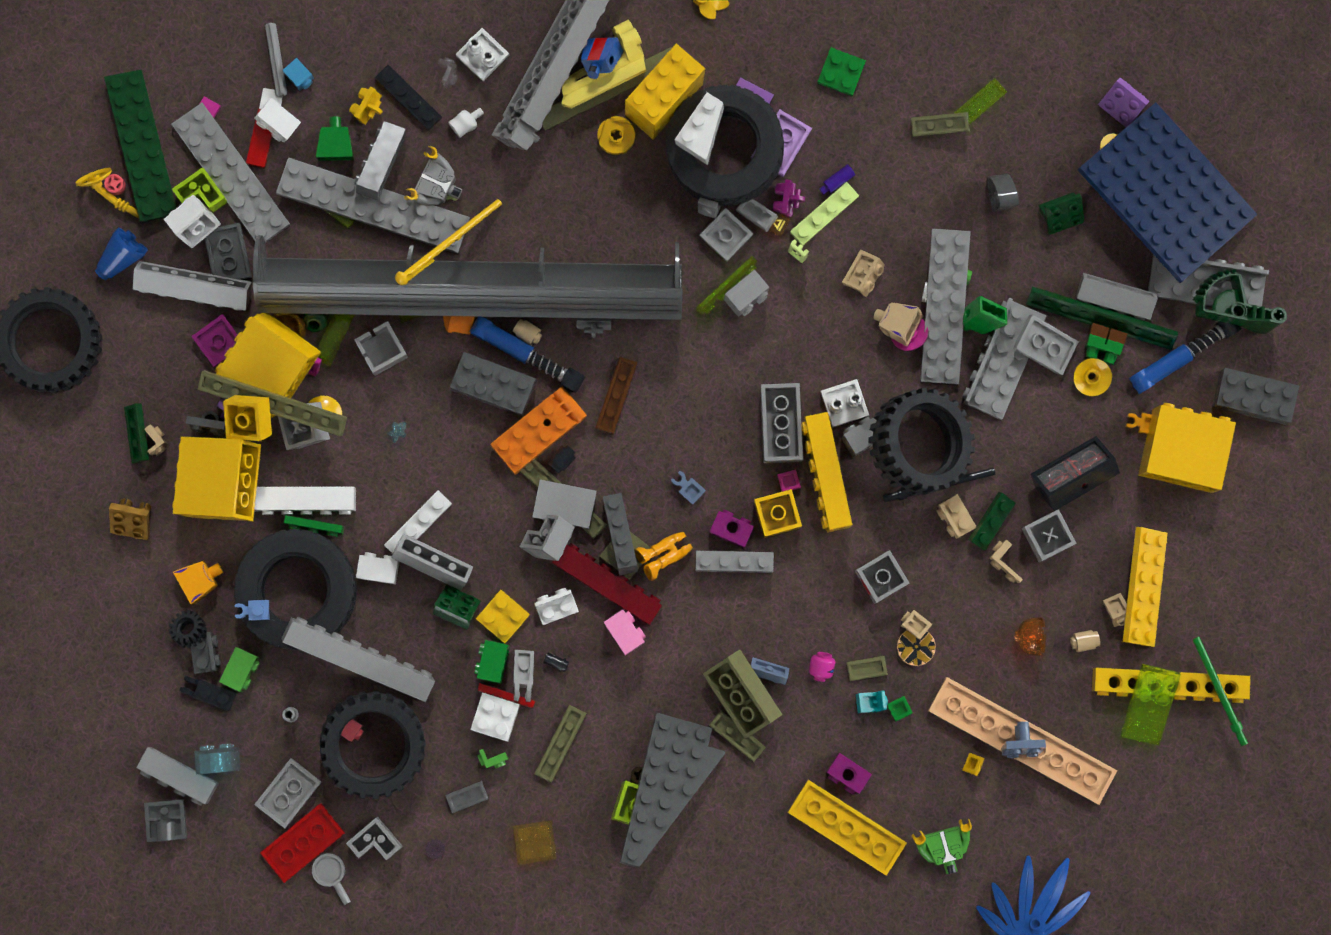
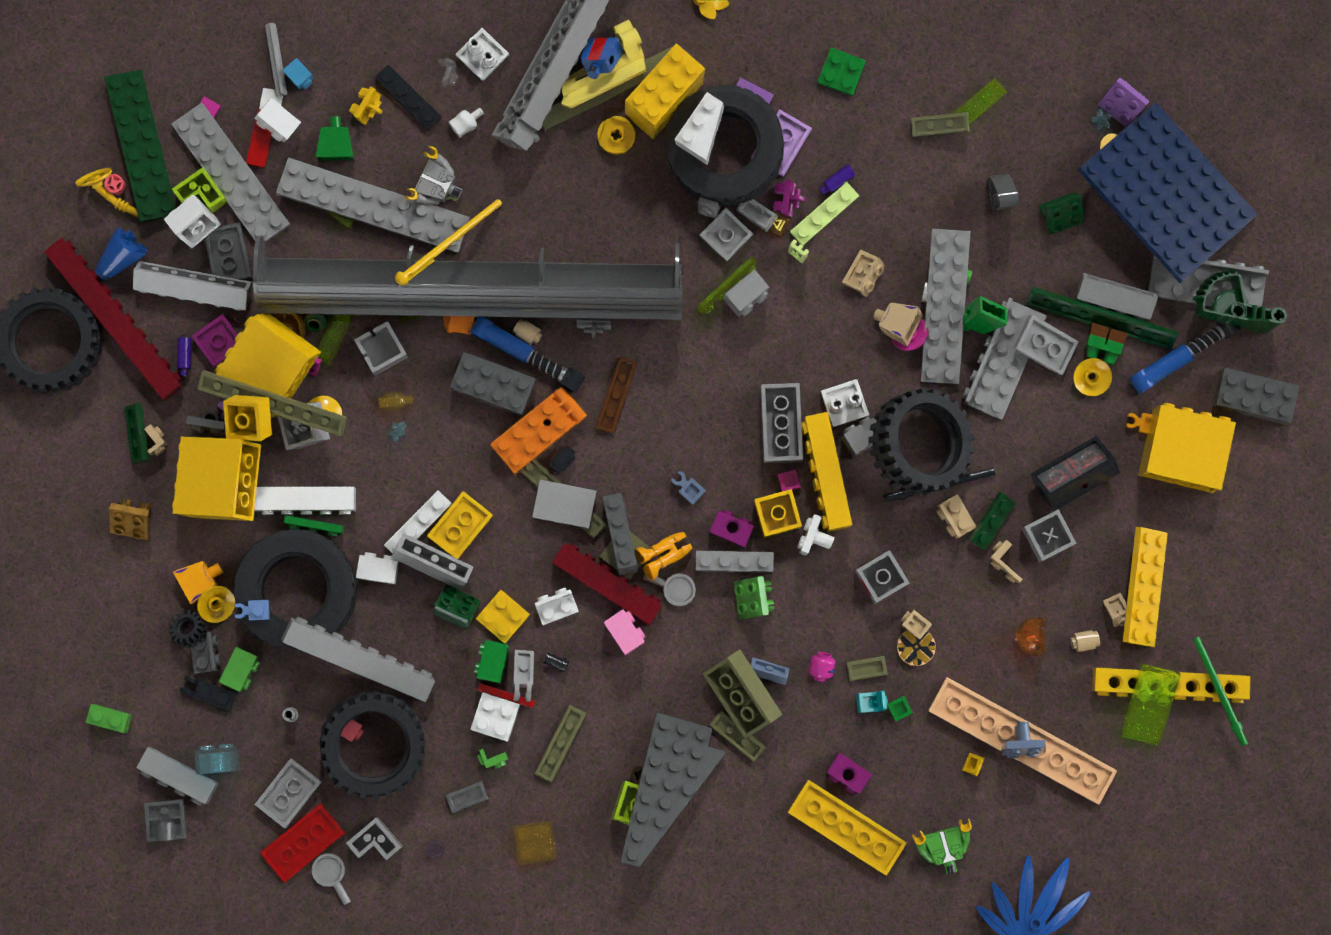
(109, 718): none -> bright green brick
(111, 316): none -> dark red brick
(184, 355): none -> dark purple cylinder
(221, 609): none -> yellow dish
(380, 160): brick -> none
(394, 401): none -> clear yellow plant
(460, 525): none -> yellow plate
(550, 540): light grey brick -> none
(678, 588): none -> light grey piece
(752, 597): none -> bright green plate
(813, 536): none -> white plate
(1101, 119): none -> clear light blue plant

